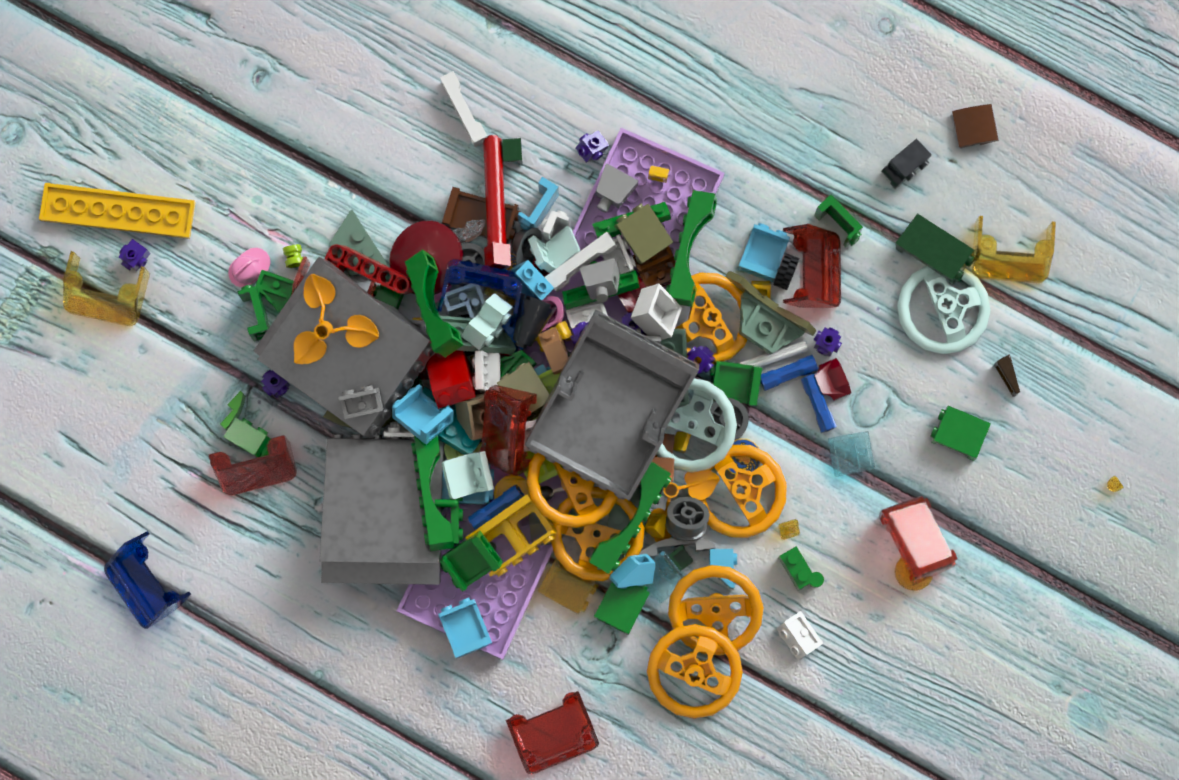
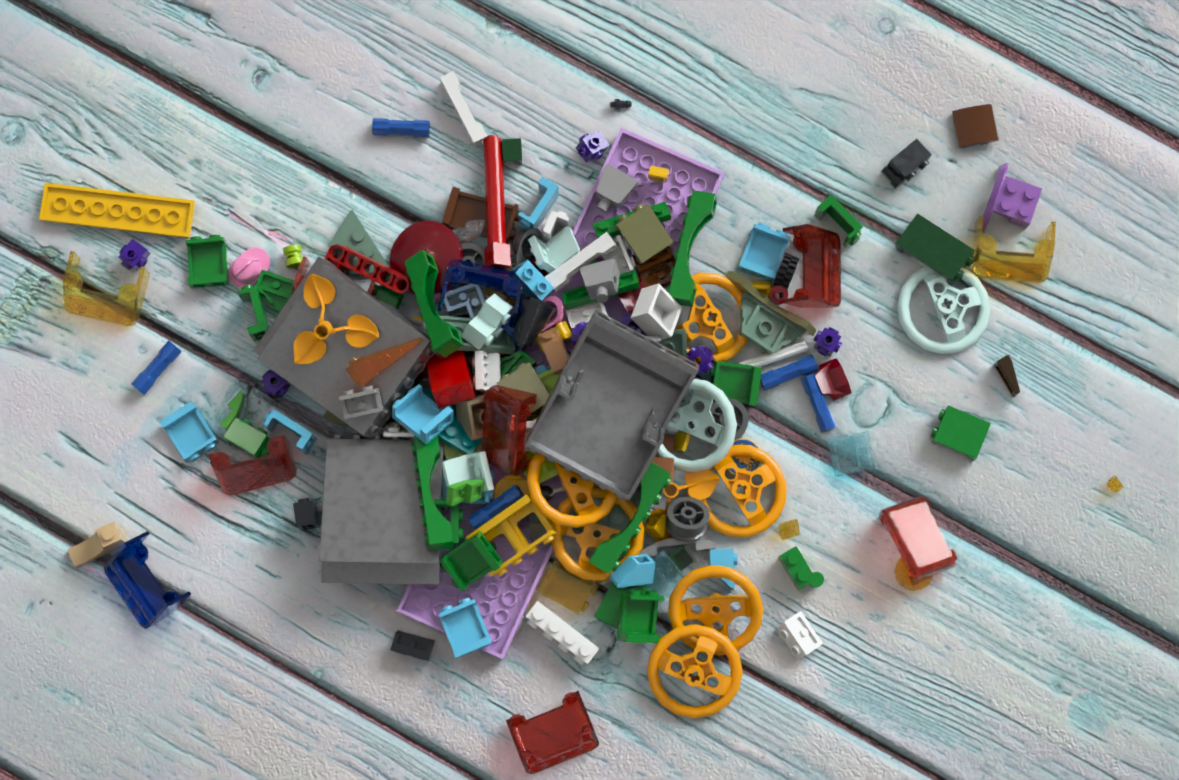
(104, 541): none -> tan arch
(146, 379): none -> blue axle
(189, 432): none -> medium azure panel
(207, 262): none -> green panel
(306, 514): none -> black brick
(307, 438): none -> medium azure panel
(368, 367): none -> clear orange slope
(412, 645): none -> black hinge
(414, 128): none -> blue axle
(464, 491): none -> bright green slope
(561, 632): none -> white brick
(617, 104): none -> black piece
(638, 616): none -> green panel
(783, 294): none -> dark red hose
(1011, 199): none -> medium lavender piece

